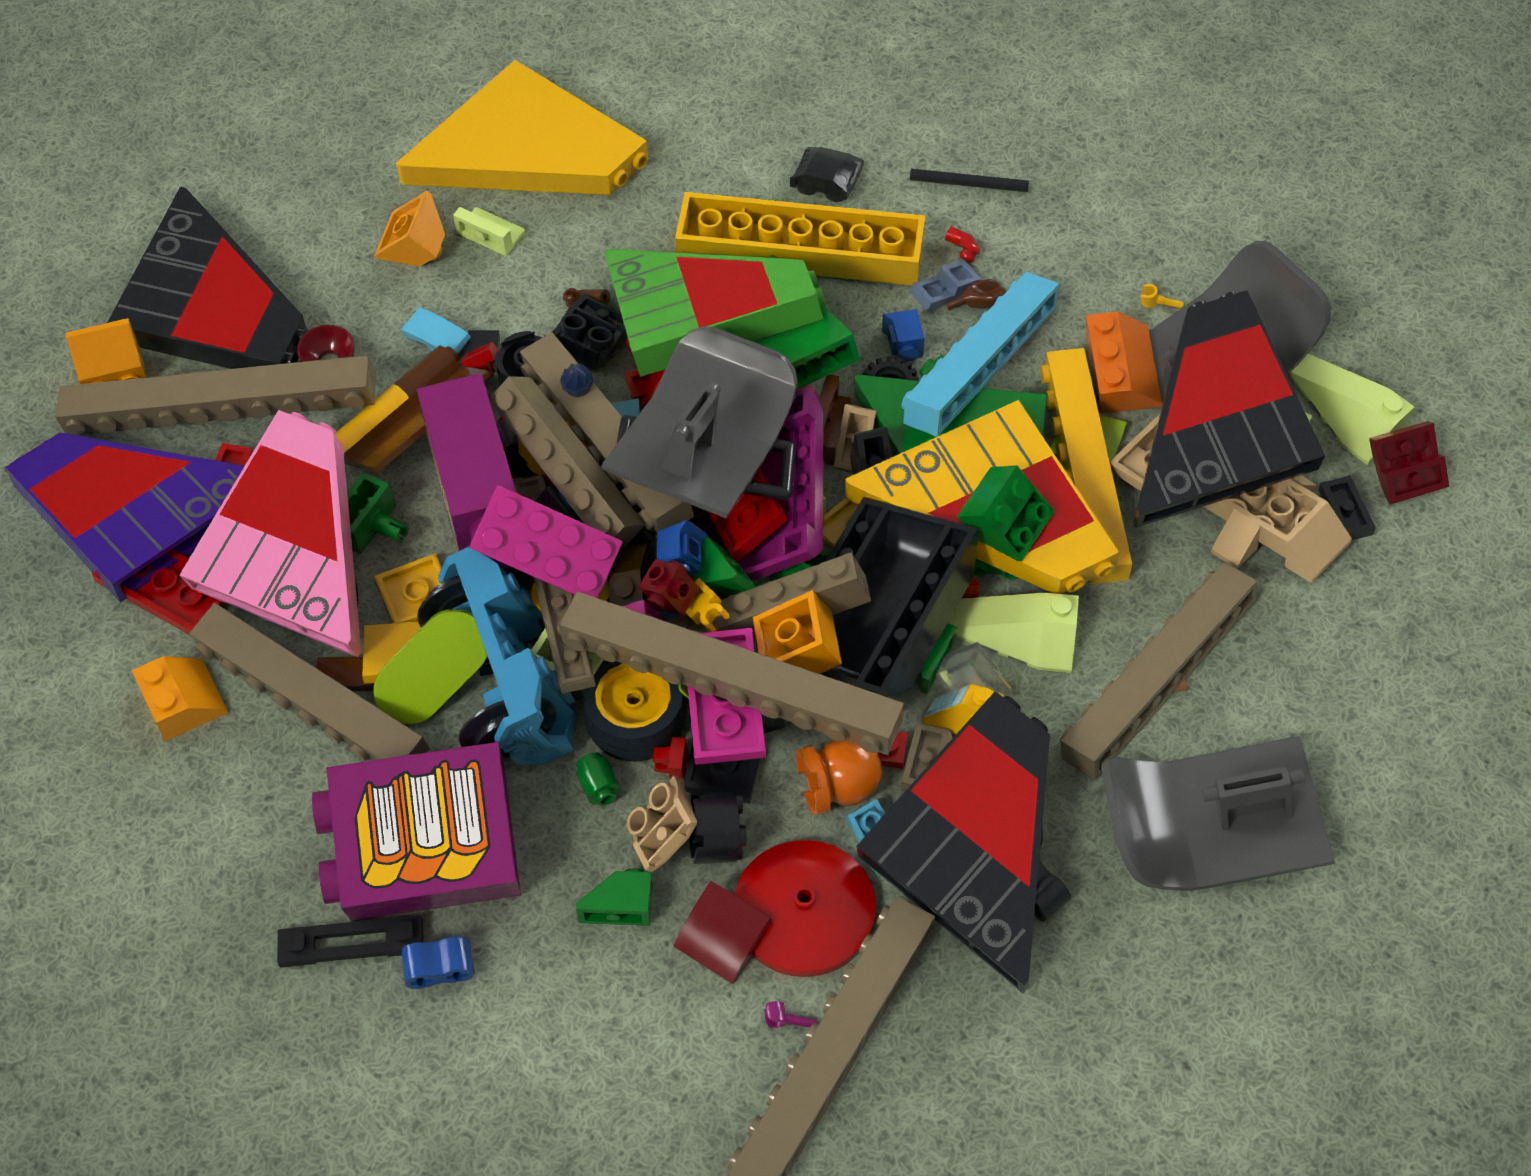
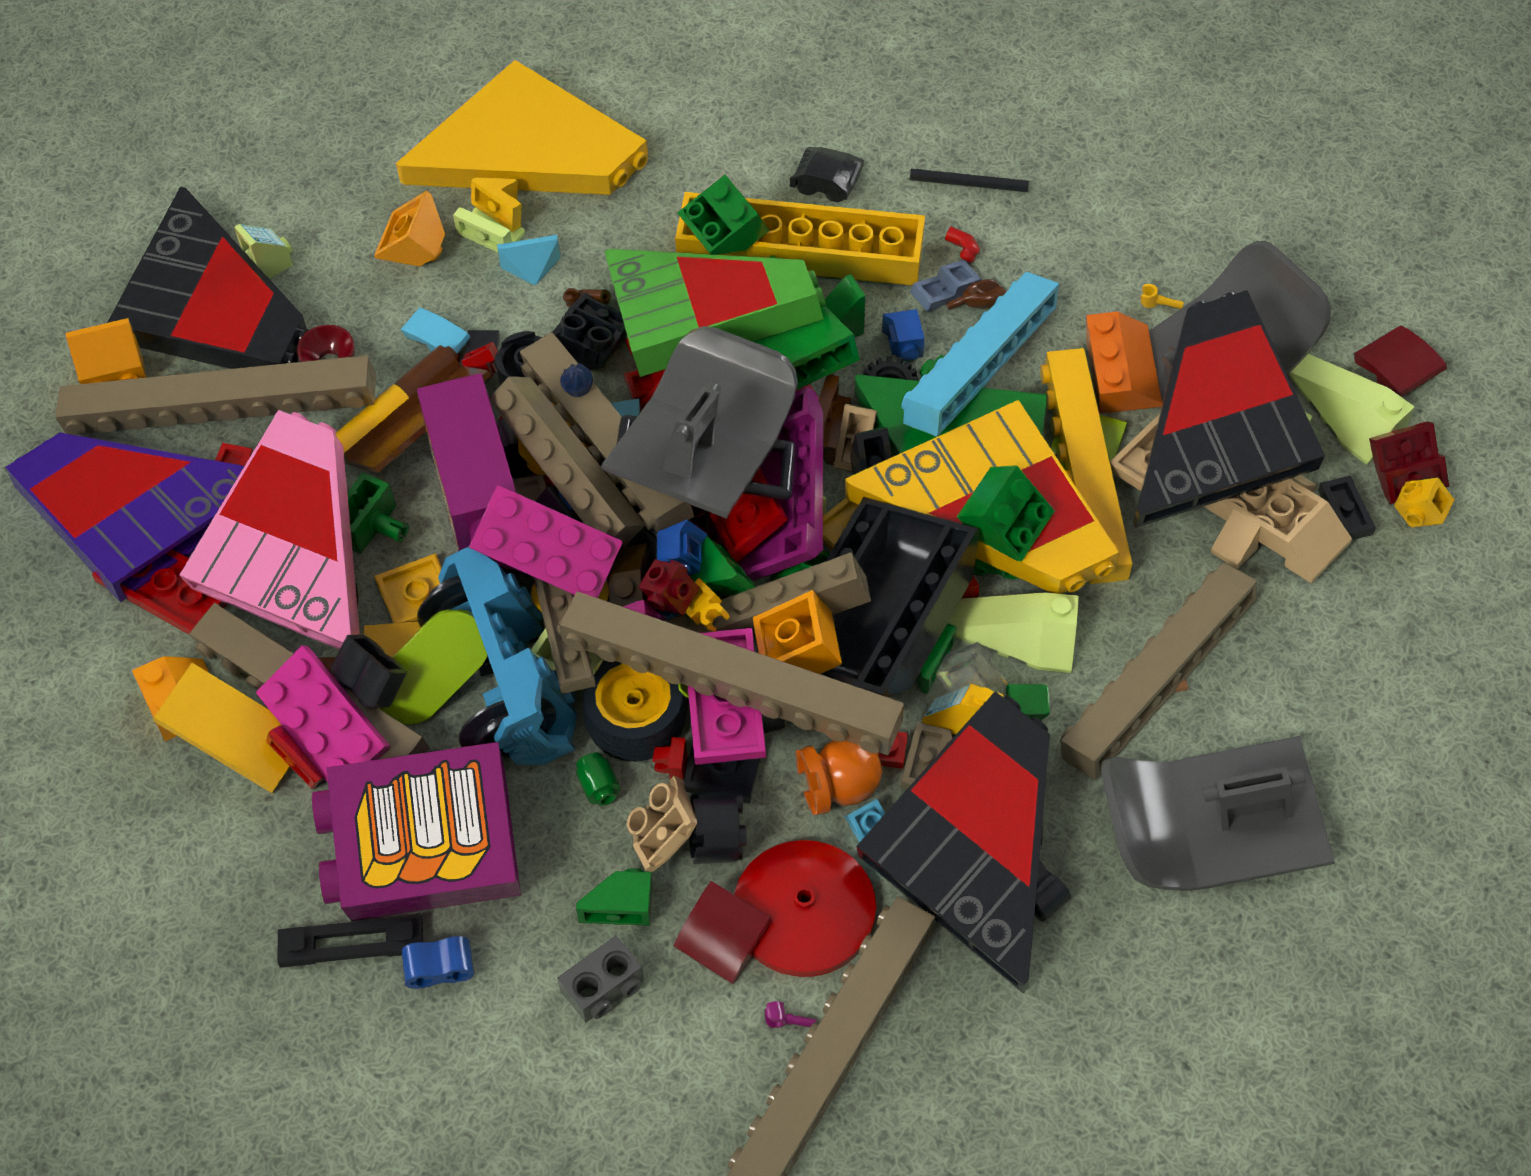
(223, 726): none -> yellow tile
(265, 248): none -> yellowish green slope
(292, 754): none -> red slope
(320, 714): none -> dark pink plate
(368, 671): none -> black brick
(498, 200): none -> yellow slope
(530, 257): none -> medium azure slope
(594, 973): none -> dark grey brick
(723, 219): none -> green slope
(848, 304): none -> green slope
(1031, 698): none -> green slope
(1400, 360): none -> dark red slope
(1424, 502): none -> yellow brick

